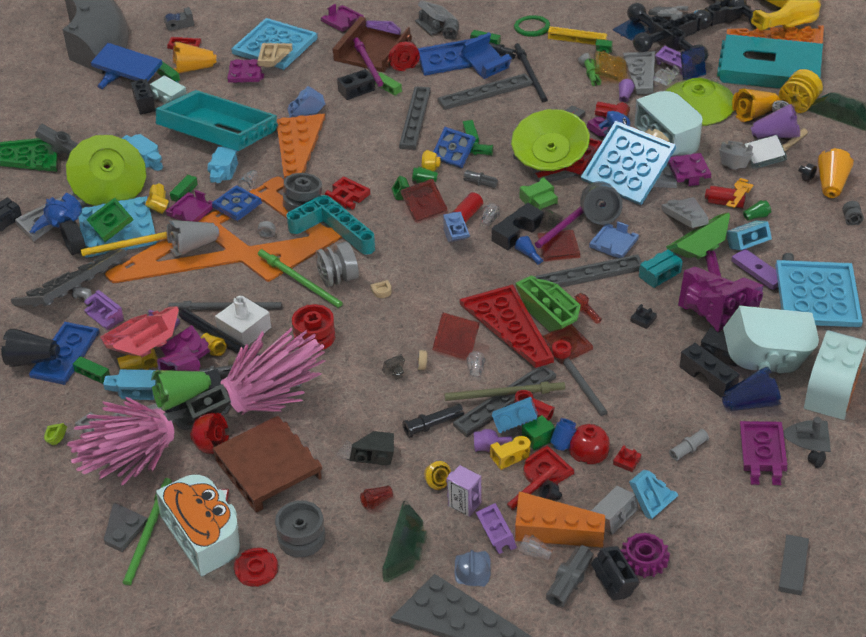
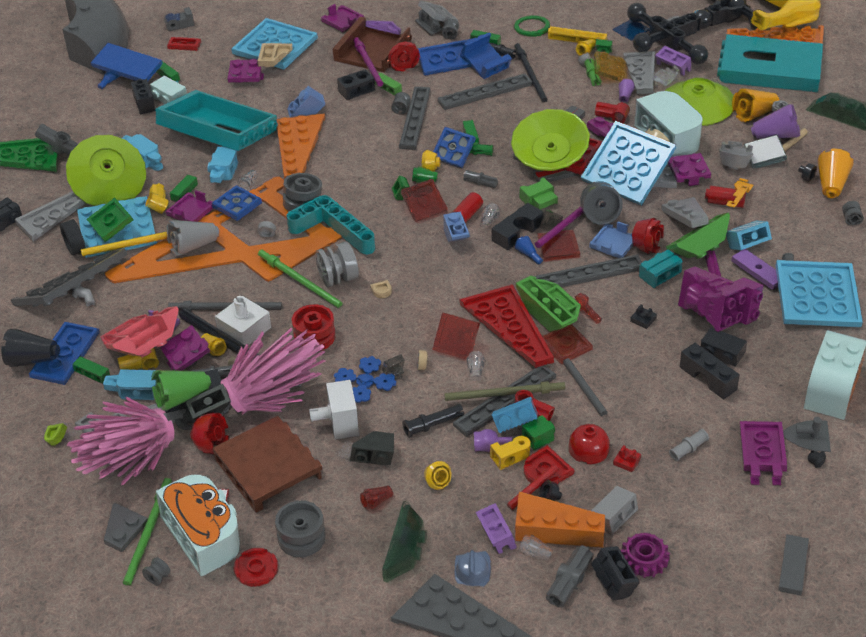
(58, 212): blue helmet -> none
(103, 310): medium lavender hinge -> none
(156, 571): none -> dark grey wheel
(179, 362): magenta brick -> none
(192, 58): light orange cone -> none
(340, 410): none -> white brick
(350, 189): red plate -> none
(365, 381): none -> blue plant
(401, 102): none -> dark grey wheel
(464, 490): lavender brick -> none
(561, 349): red tile -> none
(563, 434): blue brick -> none
(585, 46): none -> yellow cone
(613, 116): blue piece -> none
(647, 235): none -> red cone
(651, 493): medium azure wing -> none
(668, 11): light grey piece -> none
(693, 63): clear blue piece -> none
(753, 392): clear blue cone -> none
(758, 210): green cone -> none
(770, 338): light aqua brick -> none
(801, 90): yellow wheel -> none

